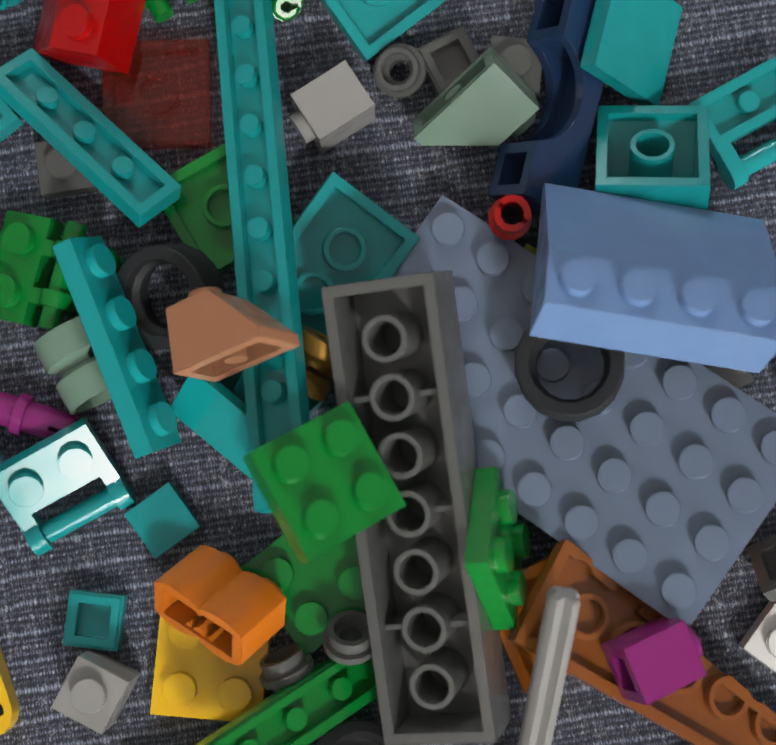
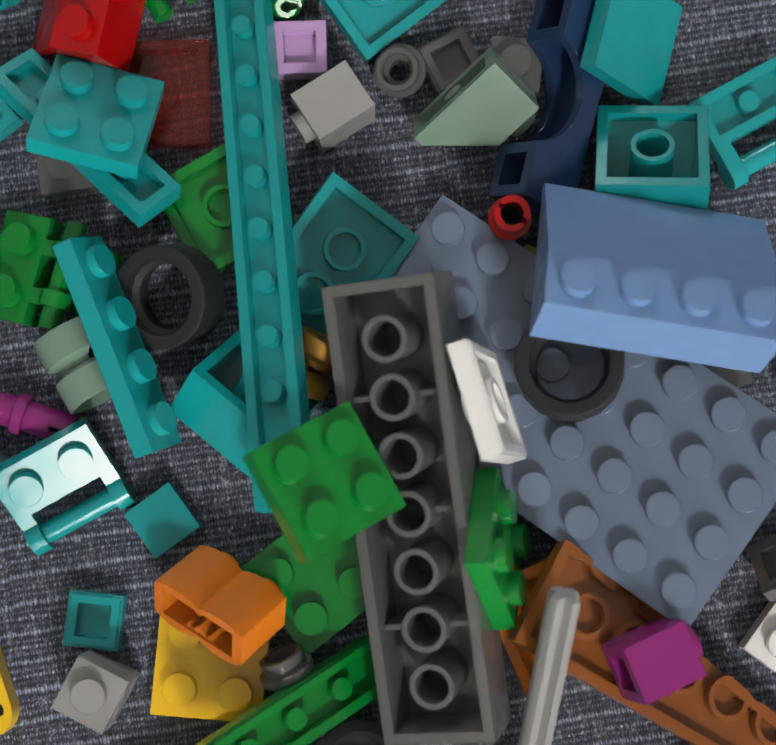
(95, 116): none -> teal plate
(222, 335): nougat slope -> none
(301, 49): none -> lavender plate
(347, 638): dark grey plate -> none
(486, 403): none -> white plate

